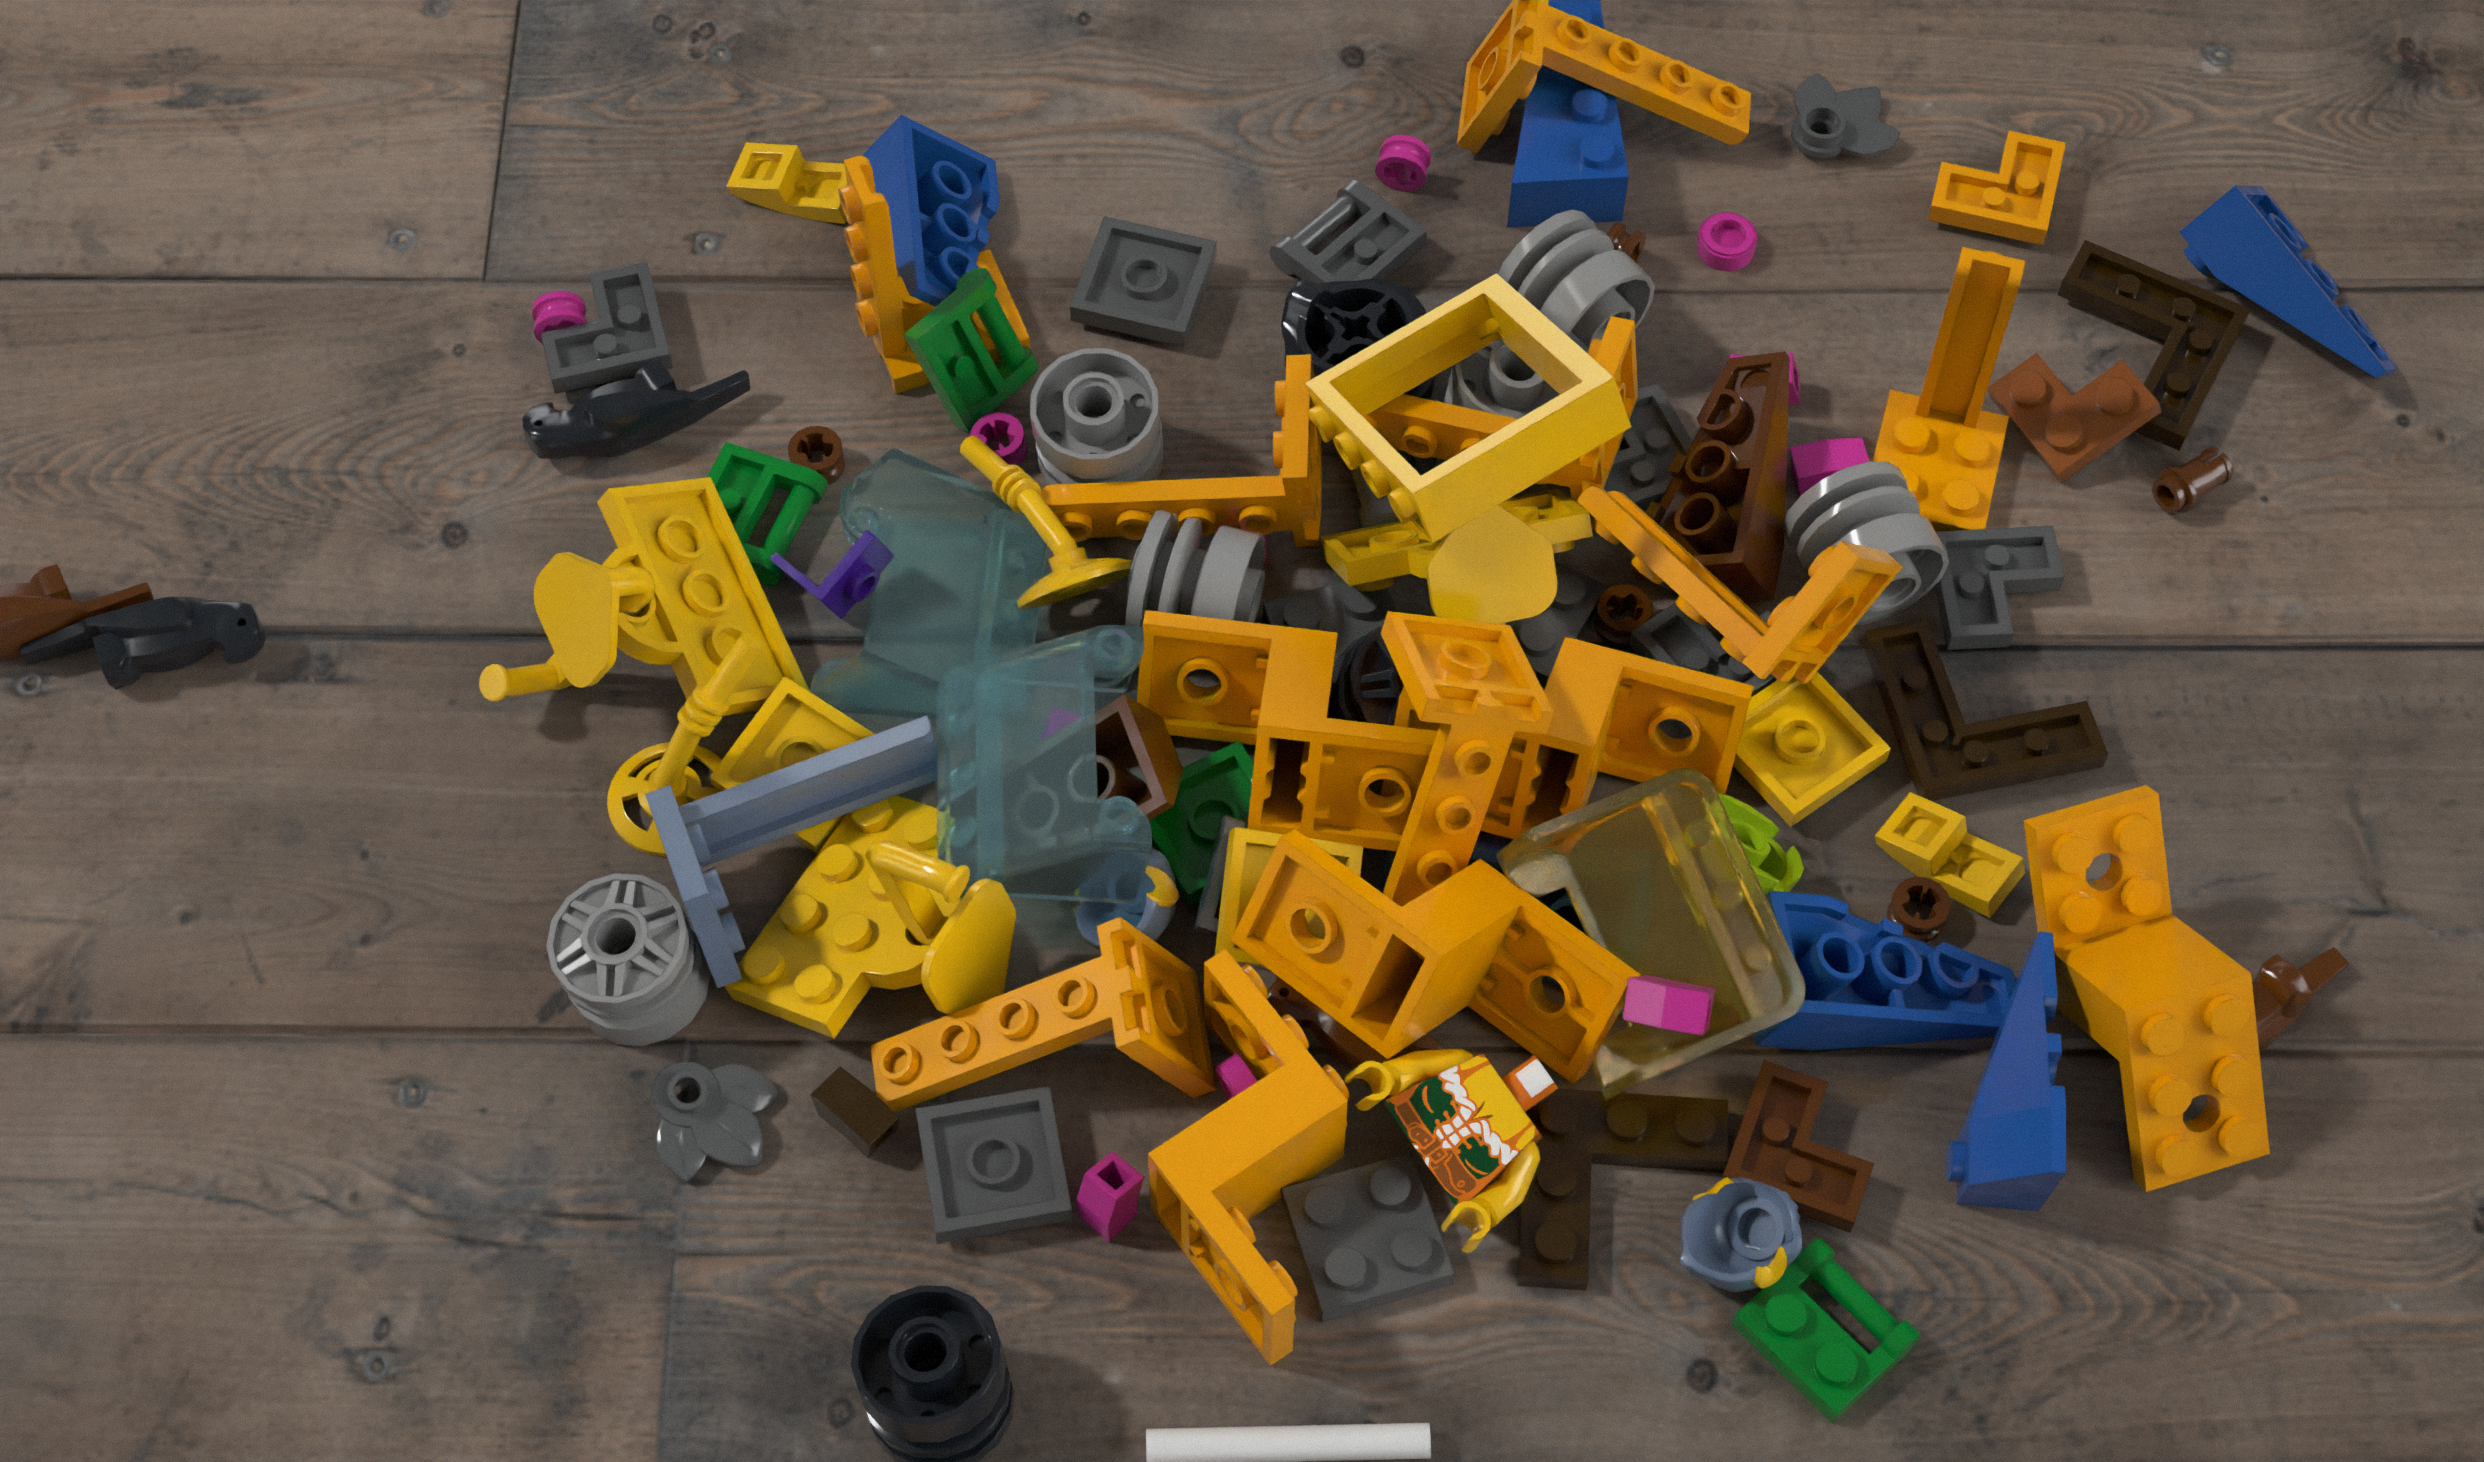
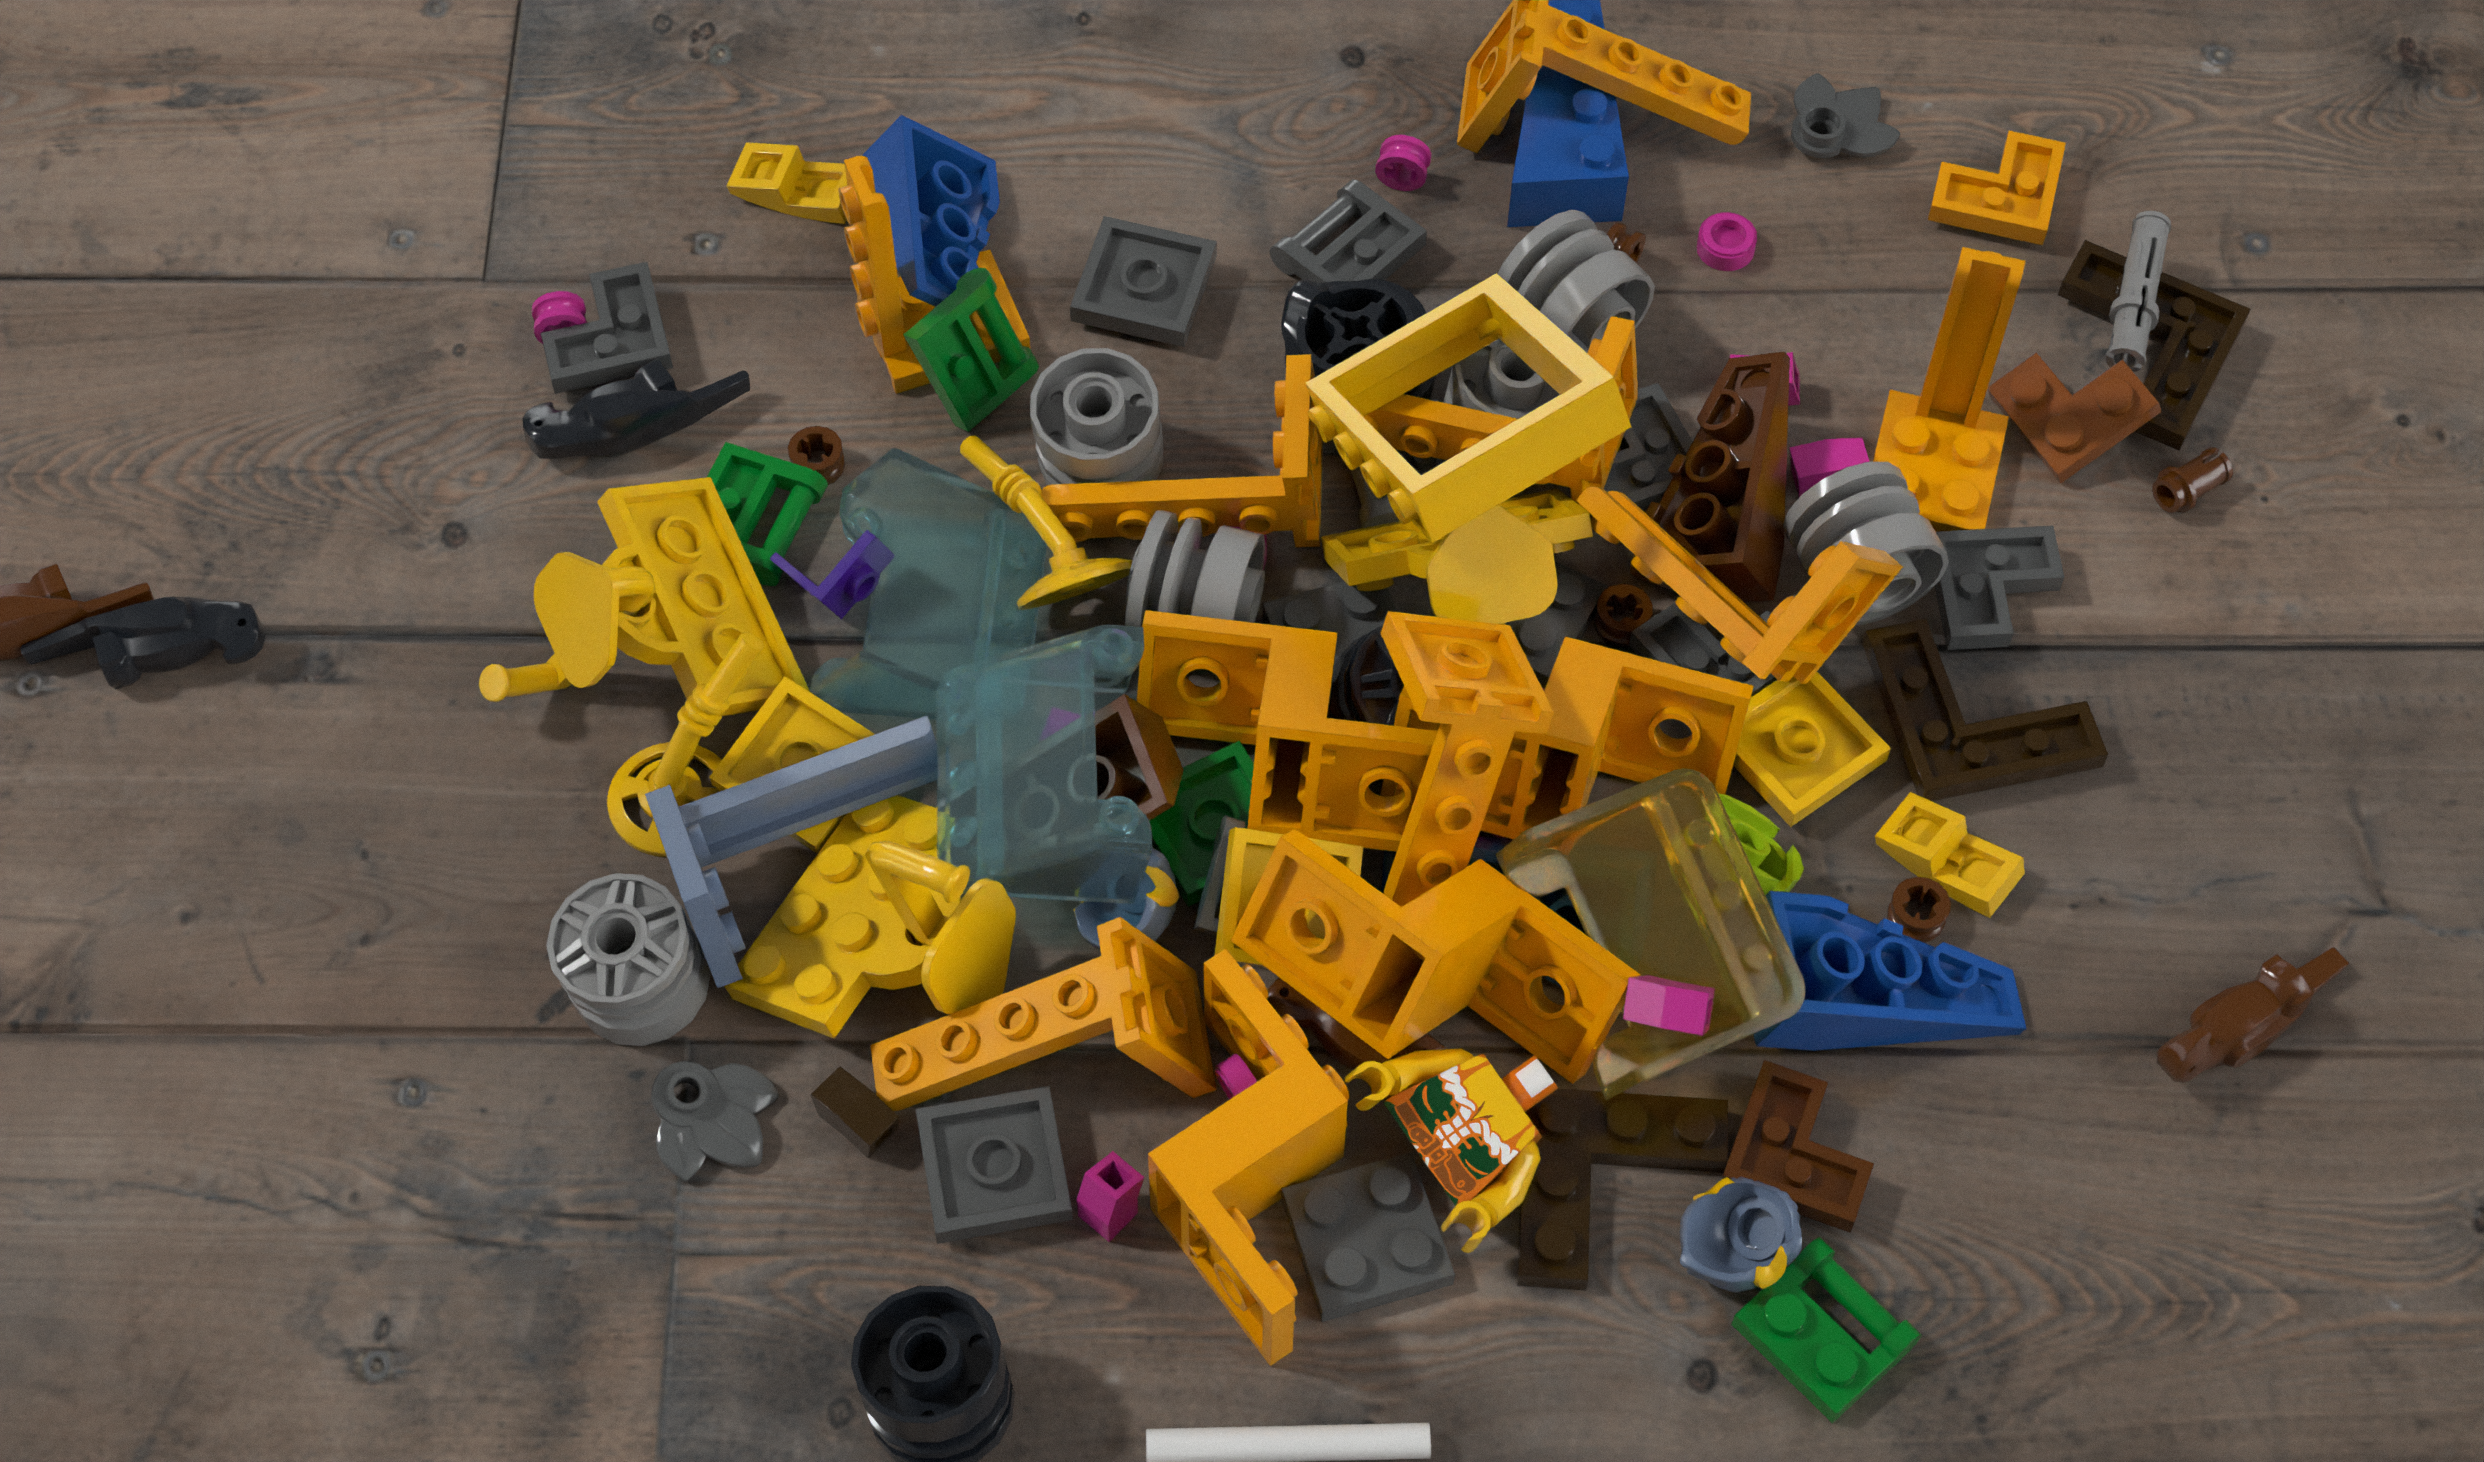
(1007, 425): dark pink bush -> none
(2016, 1123): blue wedge -> none
(2135, 309): none -> light grey pin
(2149, 989): light orange bracket -> none
(2258, 254): blue wedge -> none

